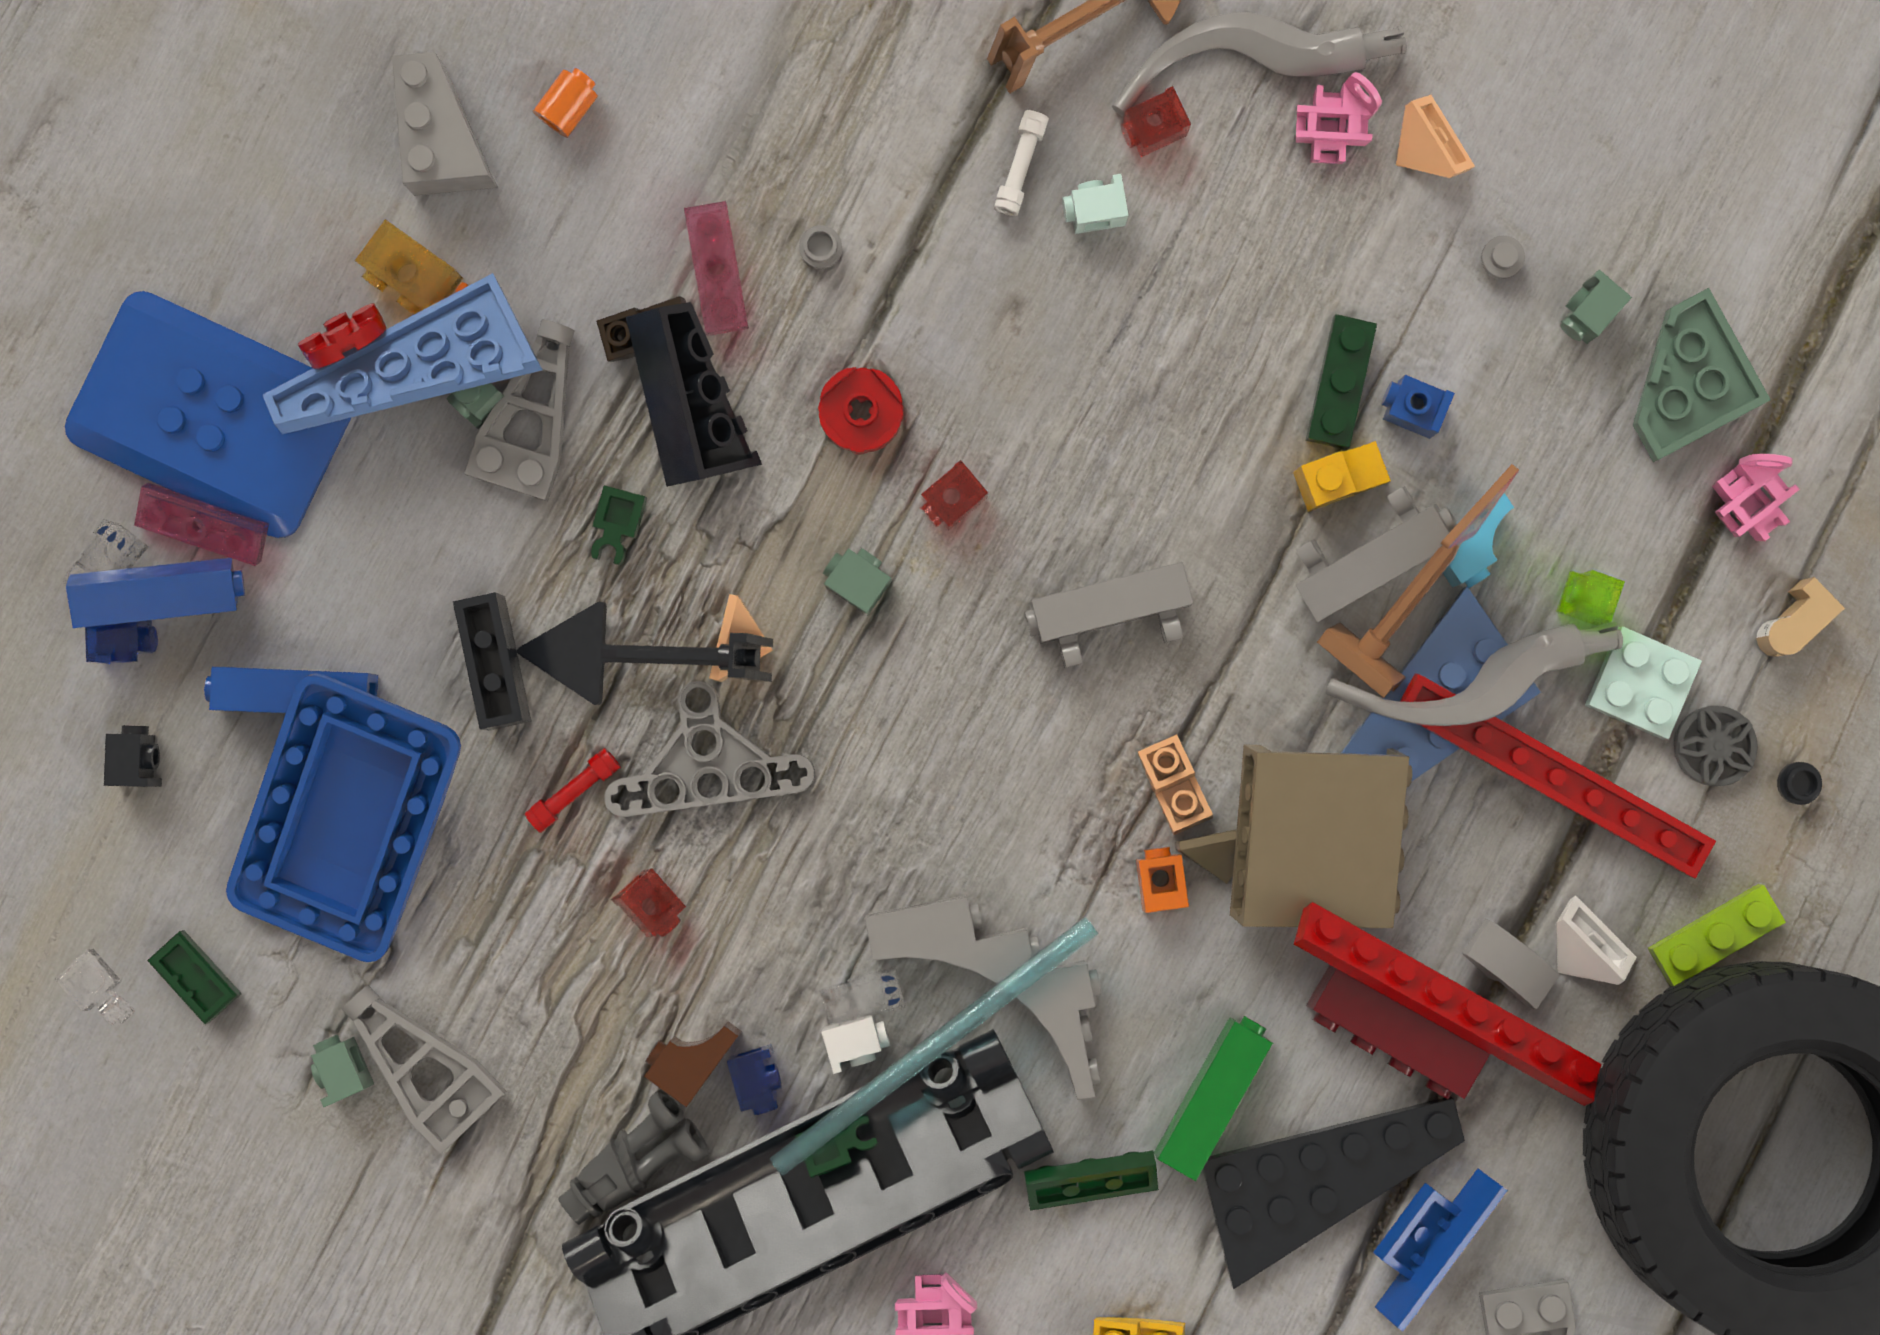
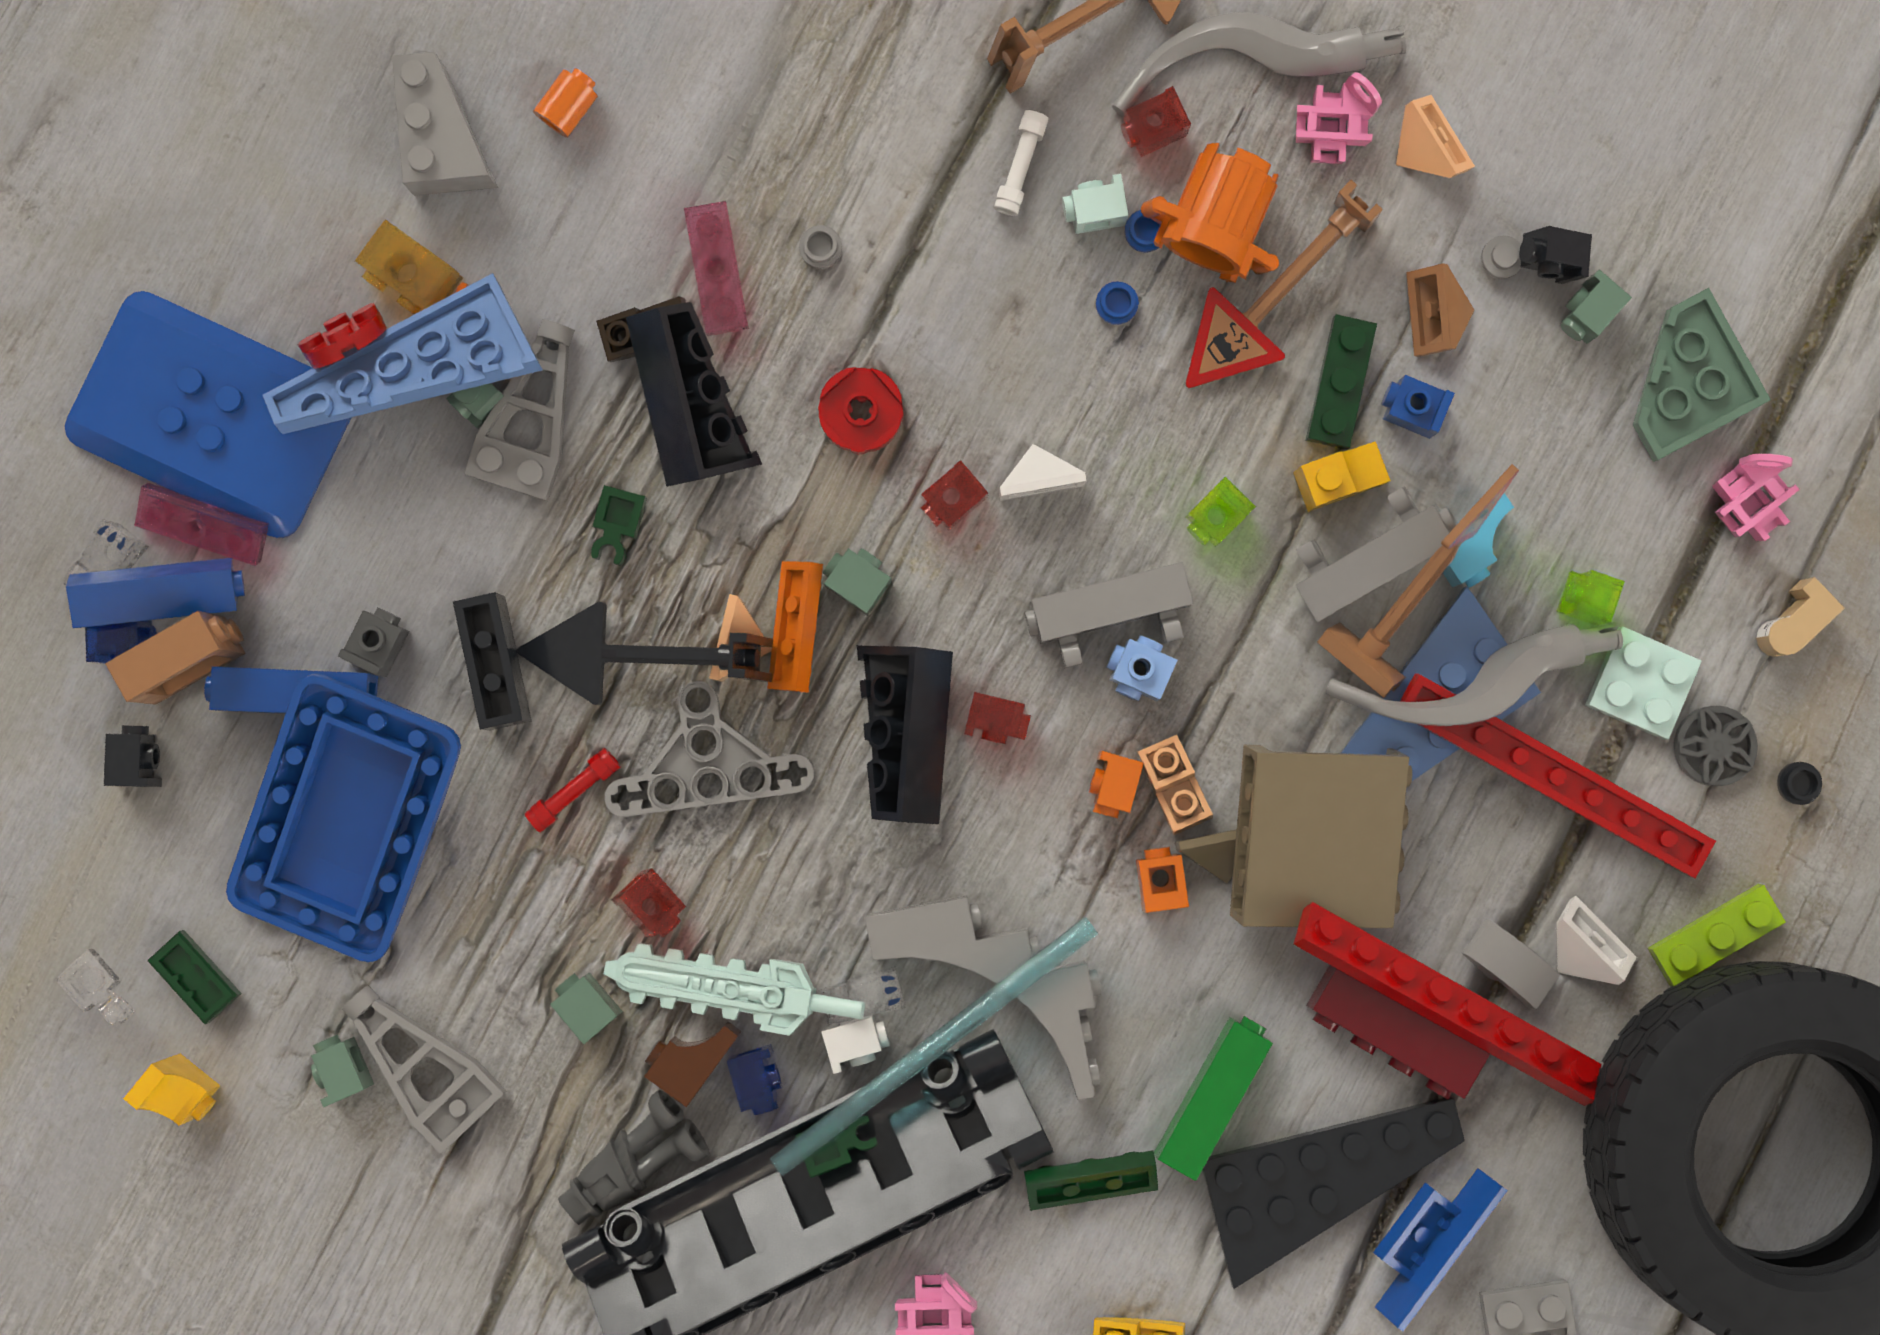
(174, 1090): none -> yellow arch
(176, 657): none -> medium nougat window
(381, 657): none -> dark grey brick
(584, 1006): none -> sand green brick
(776, 995): none -> light aqua bar
(795, 626): none -> orange plate
(906, 730): none -> black wedge
(997, 718): none -> clear red brick
(1039, 474): none -> white slope
(1115, 784): none -> orange brick
(1117, 303): none -> blue plate
(1141, 232): none -> blue plate
(1157, 669): none -> light blue brick
(1219, 214): none -> orange container
(1229, 502): none -> clear neon green brick
(1231, 340): none -> medium nougat piece
(1436, 309): none -> medium nougat slope
(1556, 253): none -> black brick

